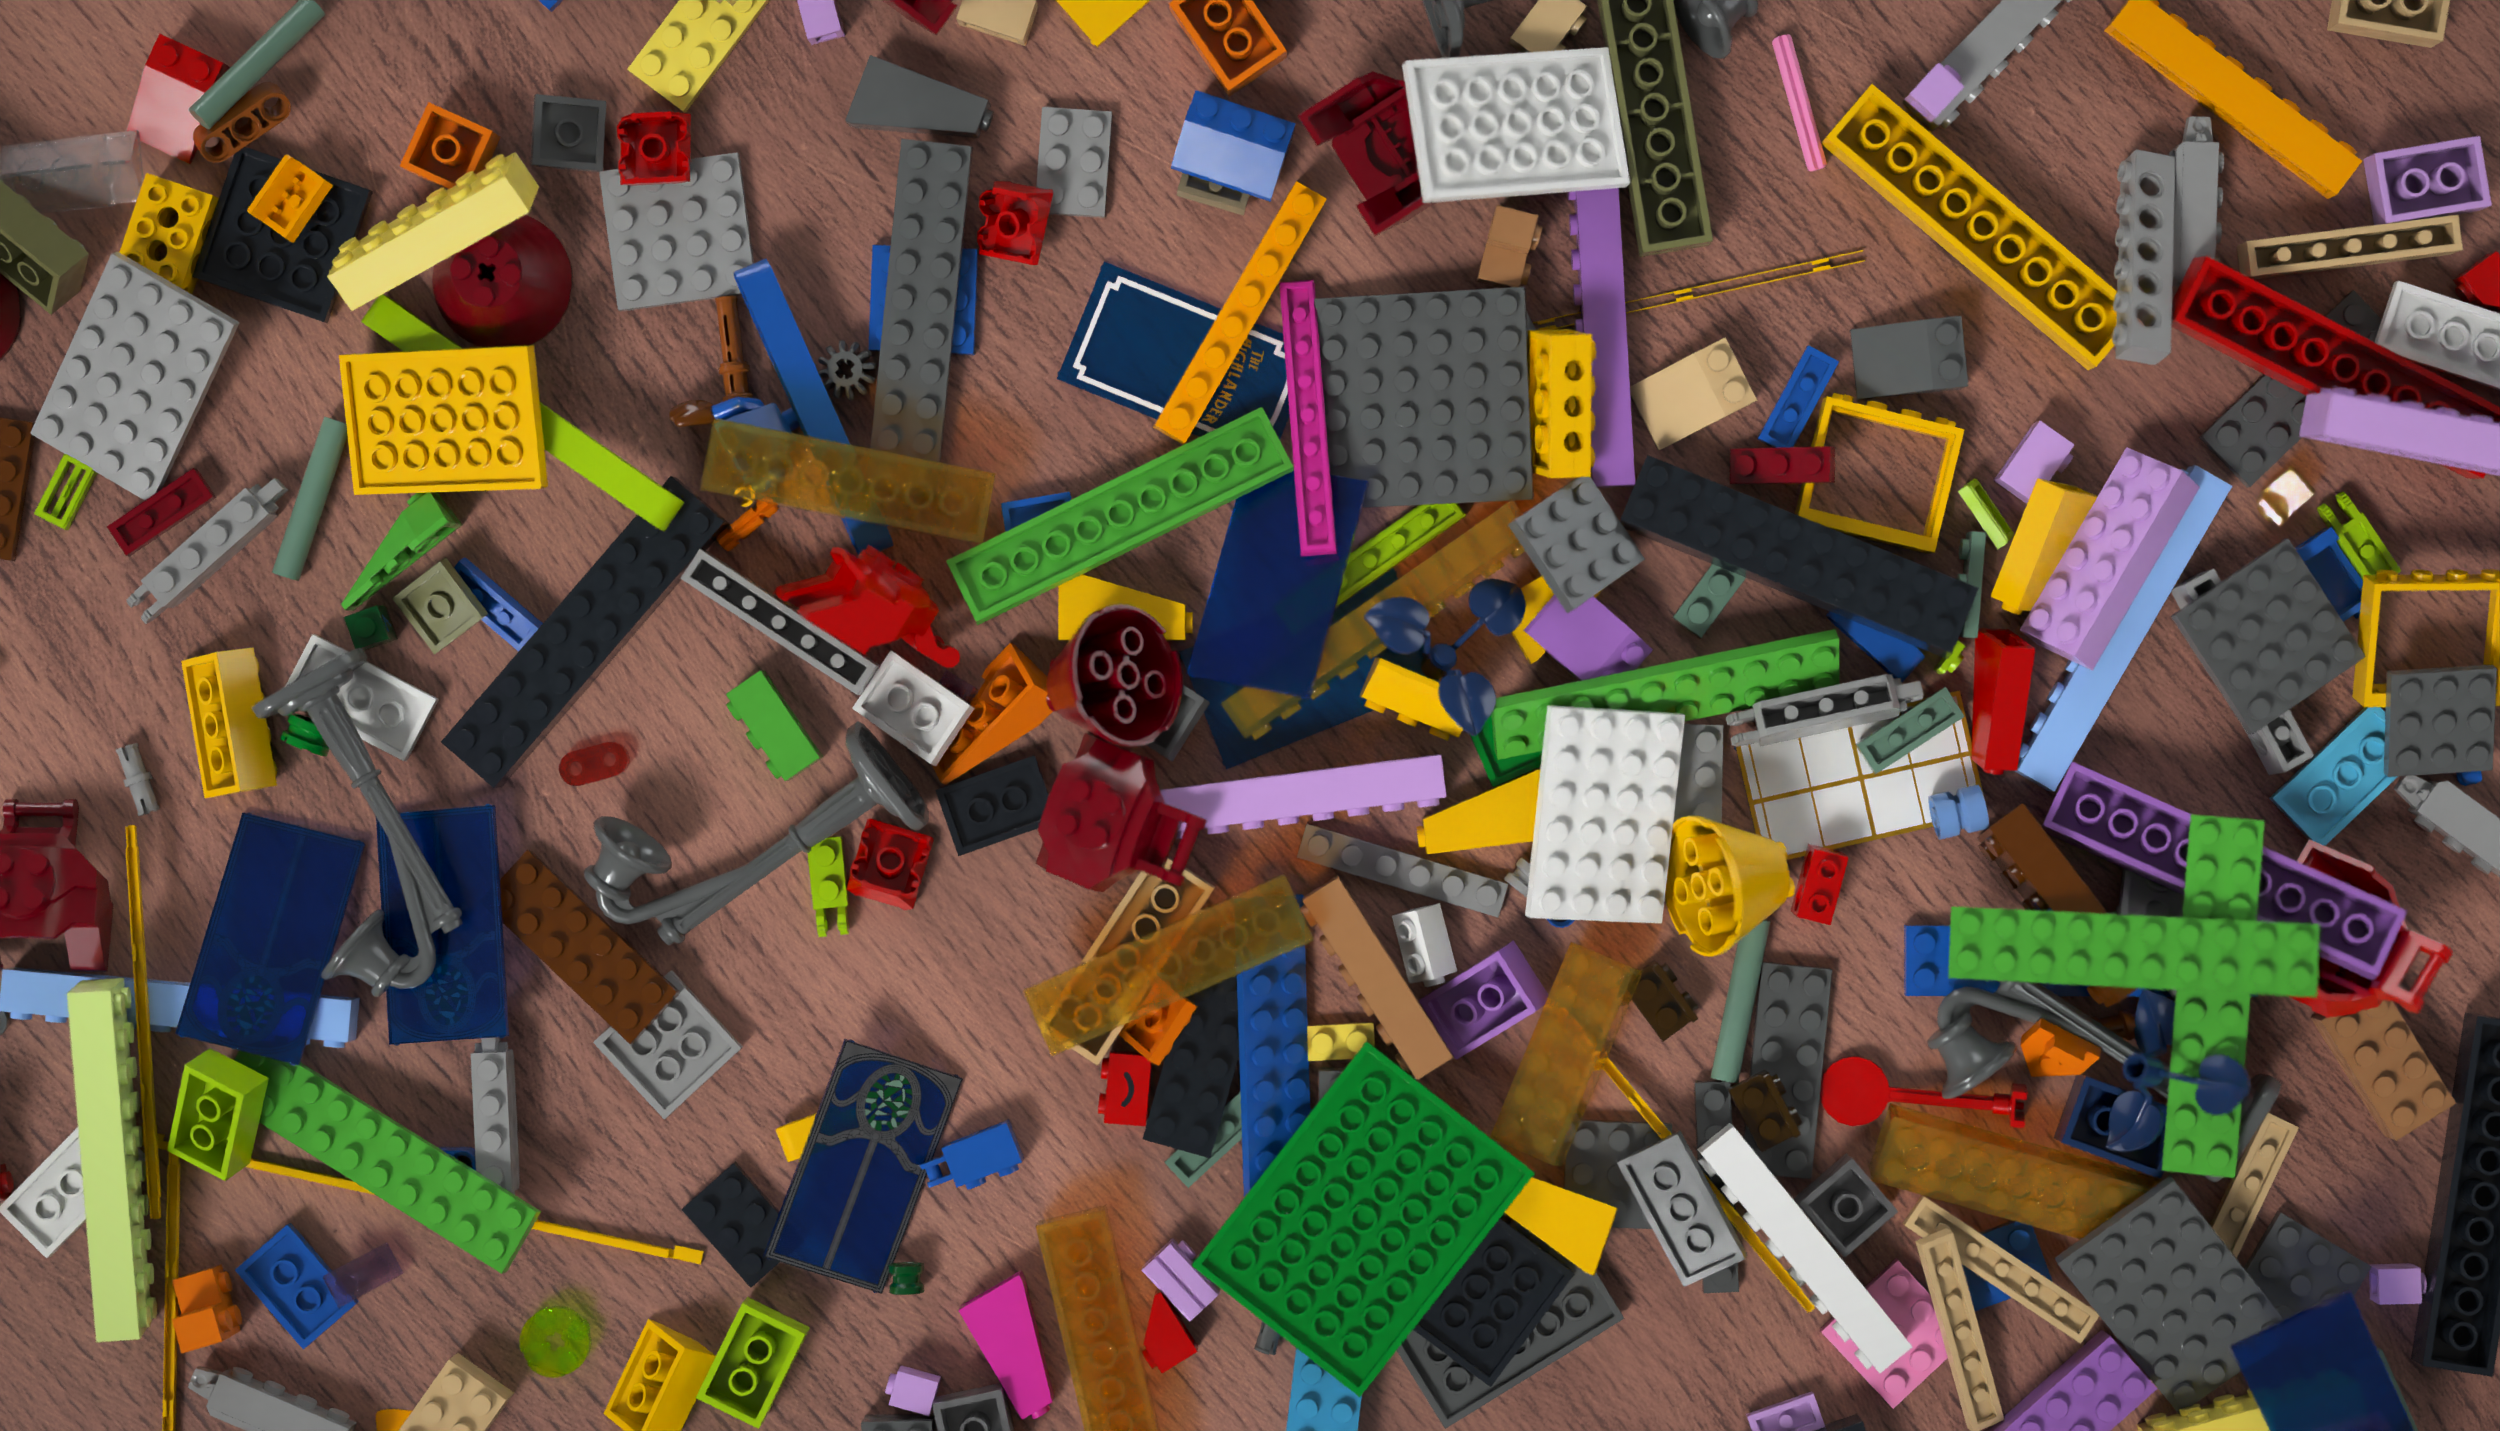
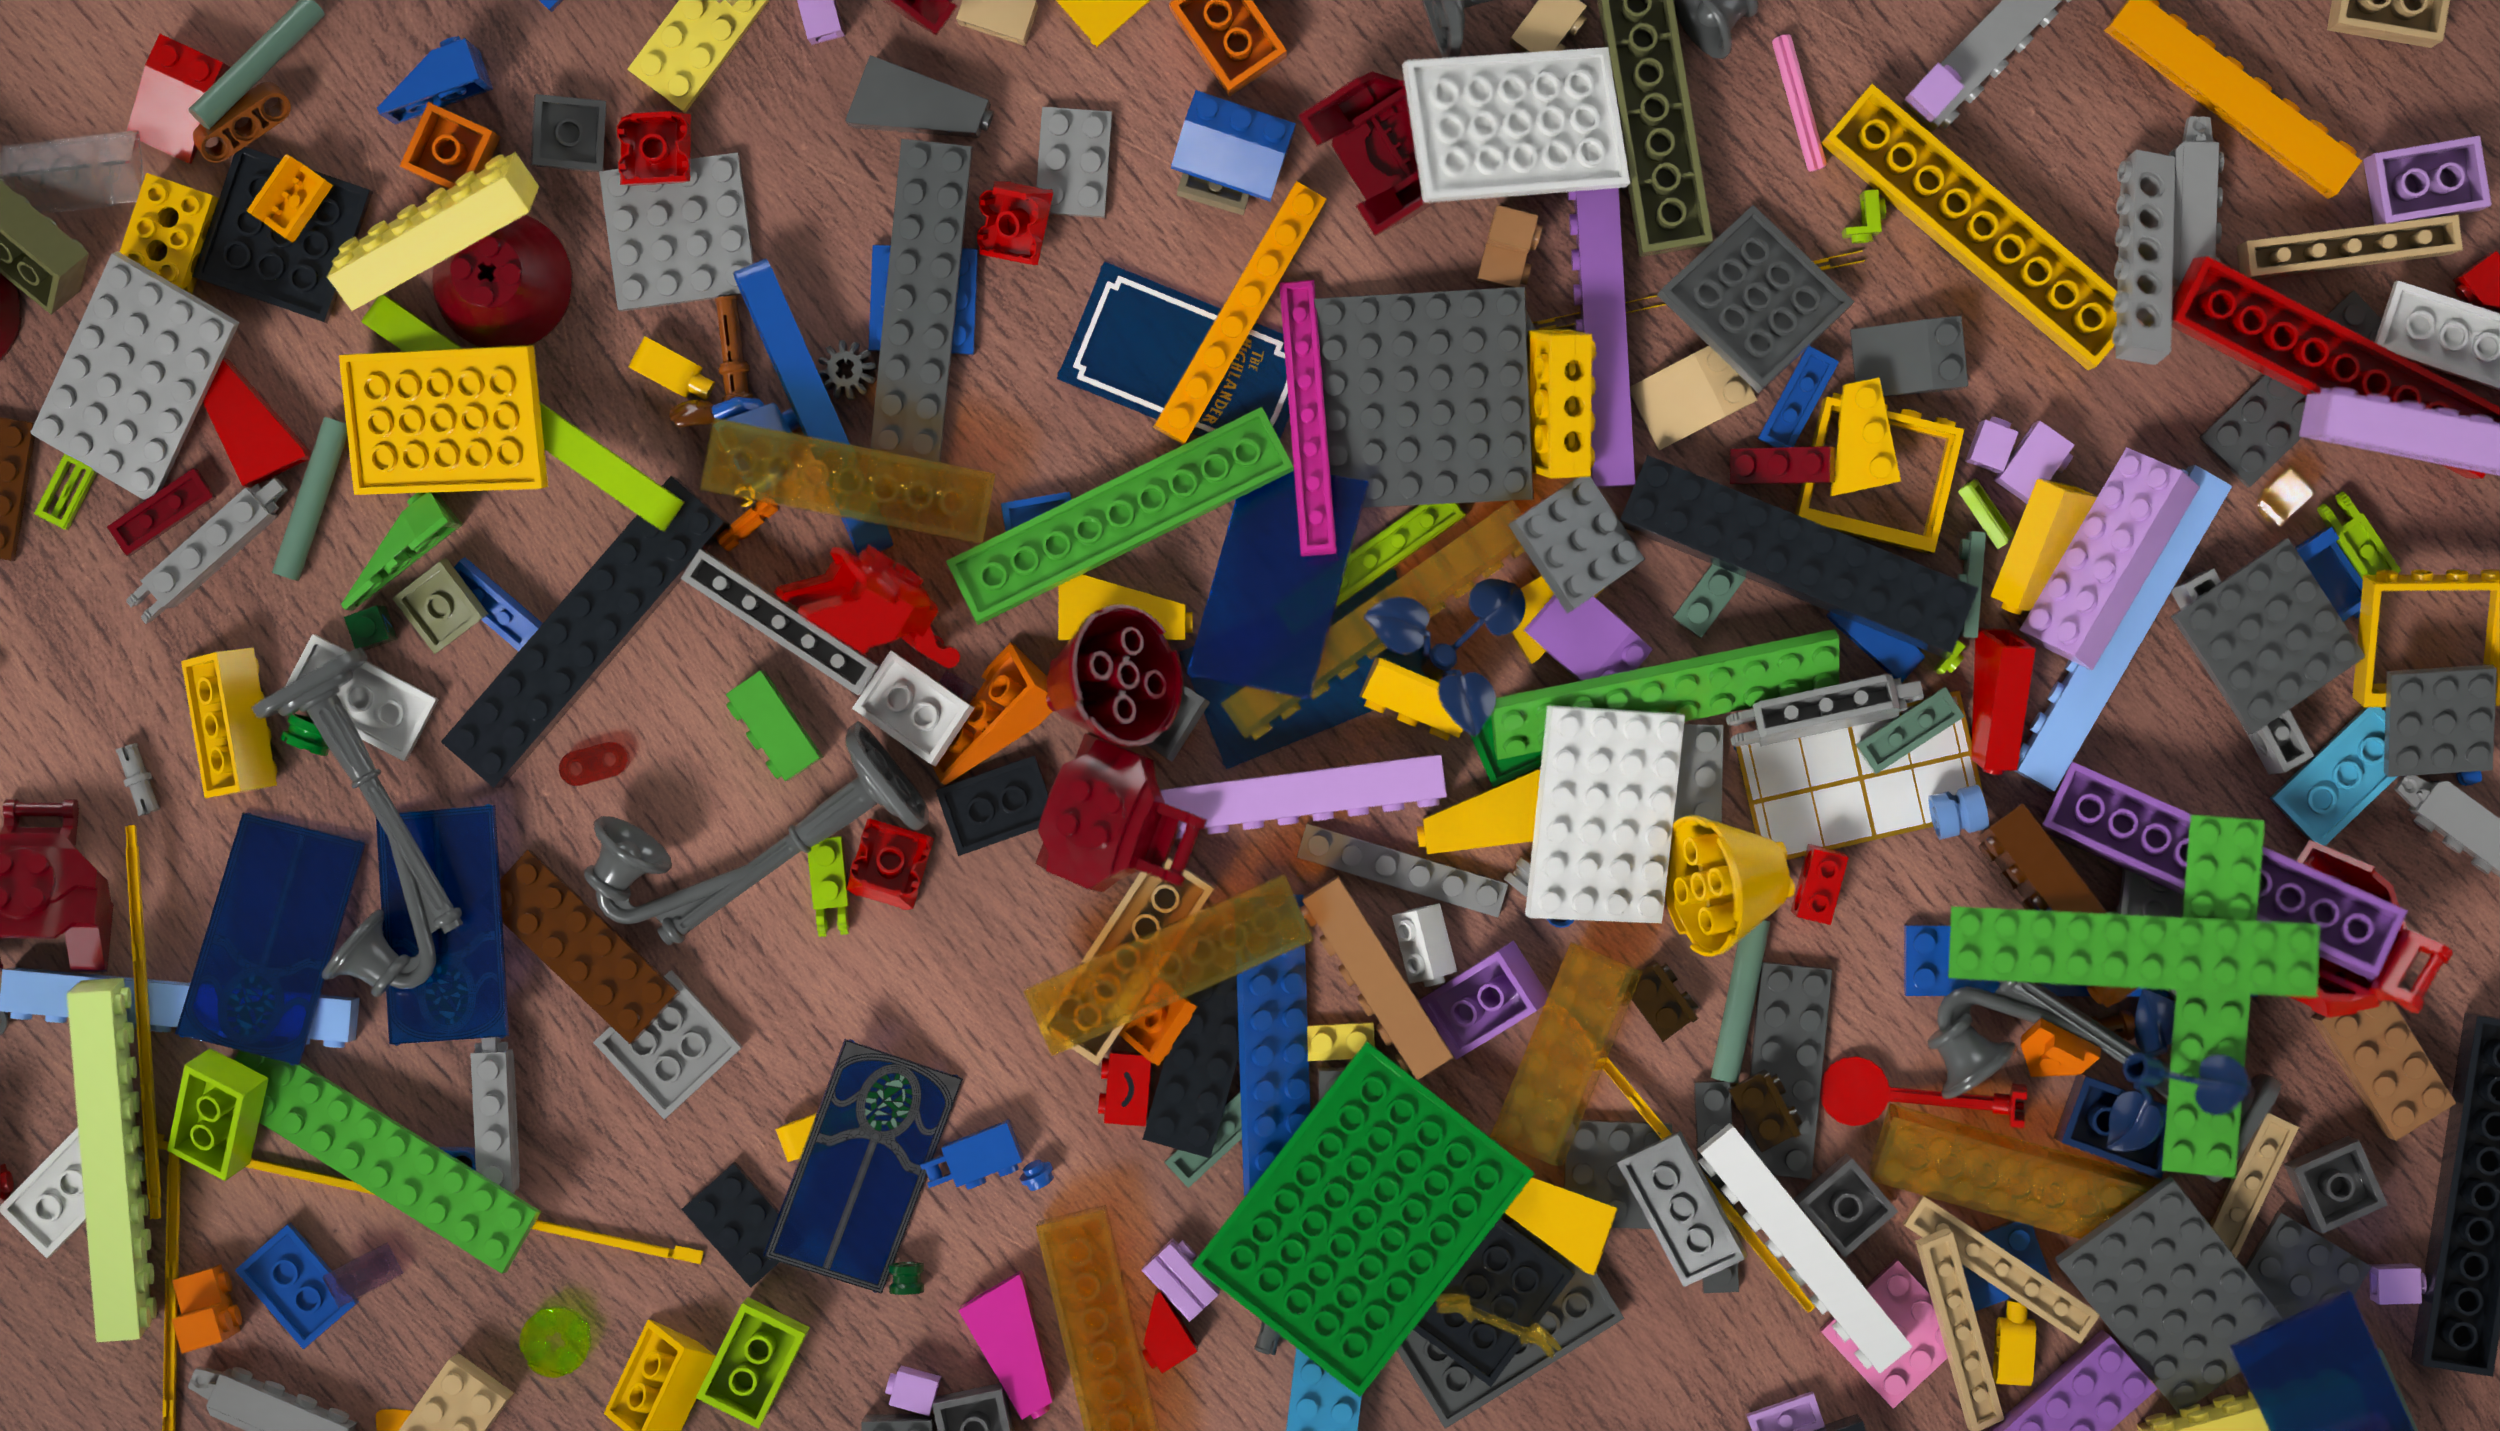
(250, 429): none -> red slope
(442, 78): none -> blue slope
(670, 370): none -> yellow piece
(1037, 1175): none -> blue plate
(1532, 1334): none -> clear yellow piece
(1755, 298): none -> dark grey plate
(1864, 440): none -> yellow wing
(1872, 211): none -> lime bracket
(1992, 445): none -> lavender brick
(2014, 1346): none -> yellow piece
(2335, 1184): none -> flat silver brick

